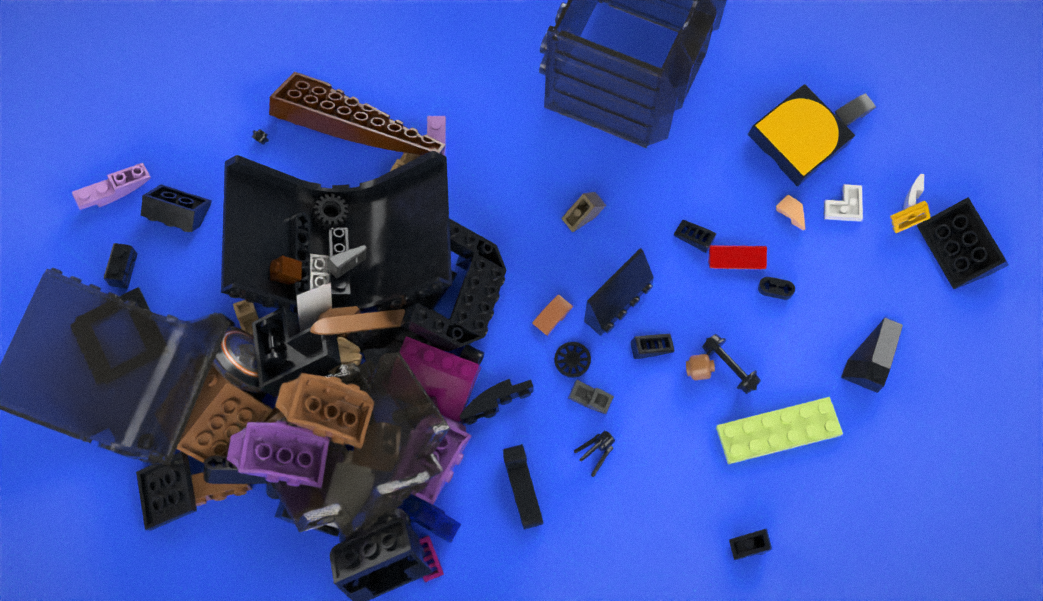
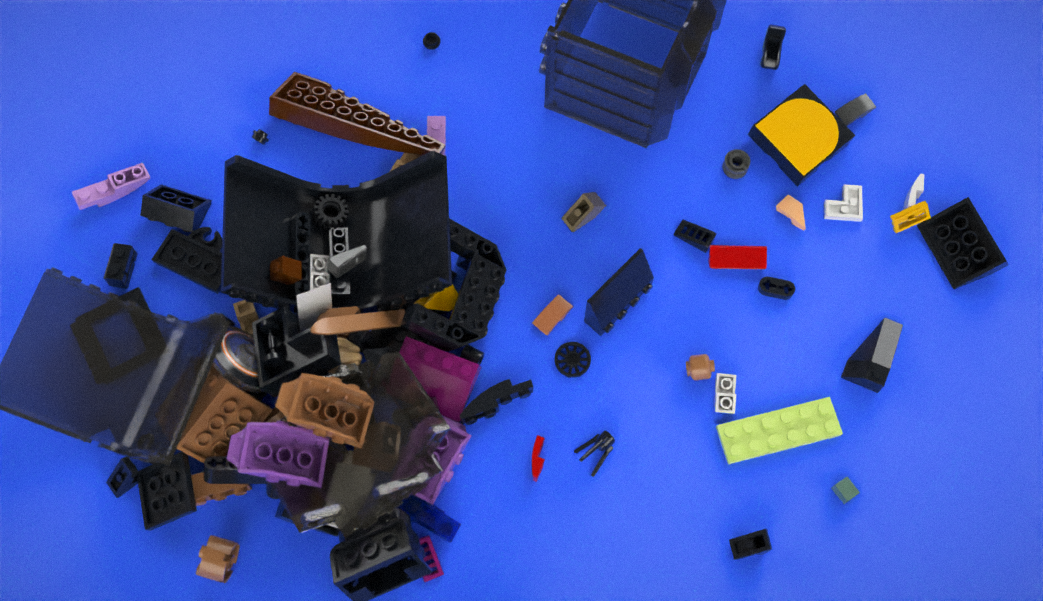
(123, 477): none -> black slope
(193, 257): none -> black plate
(217, 559): none -> medium nougat brick
(431, 41): none -> black plate
(441, 300): none -> yellow slope
(522, 486): black beam -> none
(537, 462): none -> red slope
(591, 398): dark grey slope -> none
(640, 349): black slope -> none
(713, 345): black piece -> none
(725, 393): none -> white slope
(736, 156): none -> dark grey wheel
(772, 47): none -> black animal
(845, 490): none -> sand green slope

